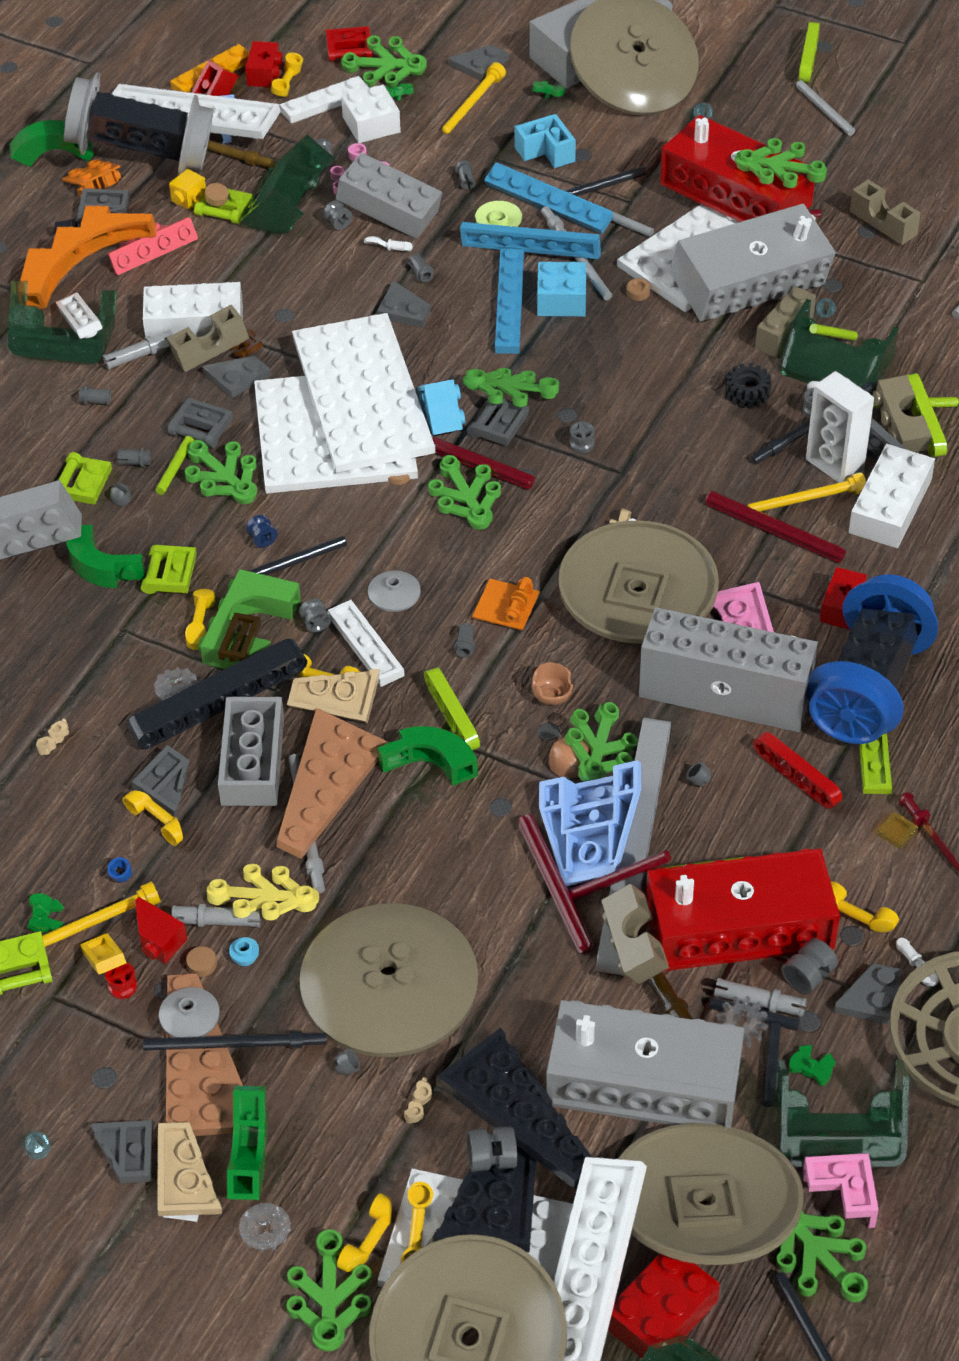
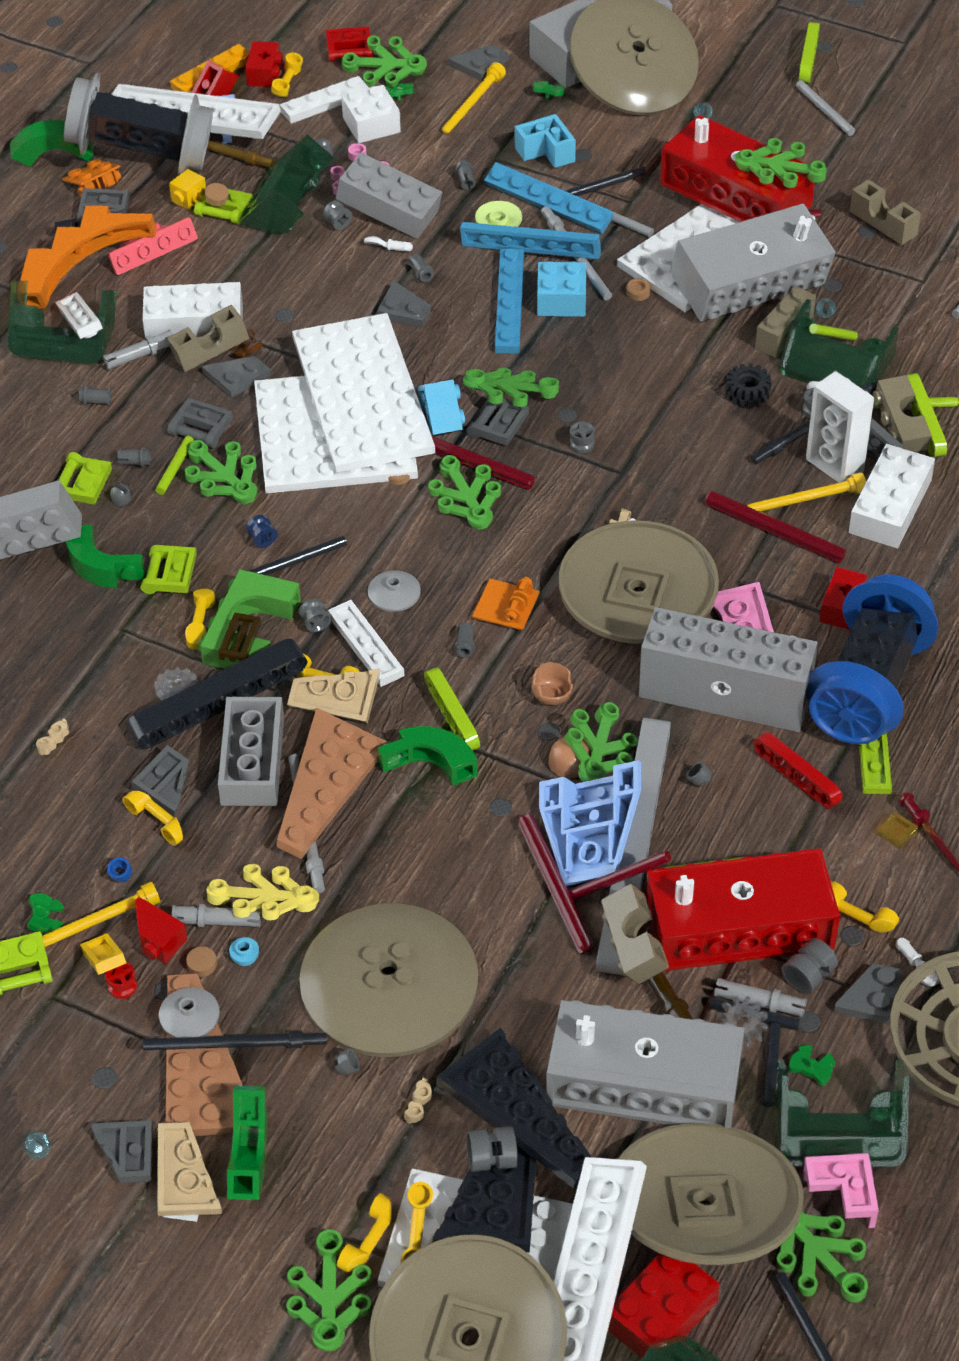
(264, 1214): clear gear -> none

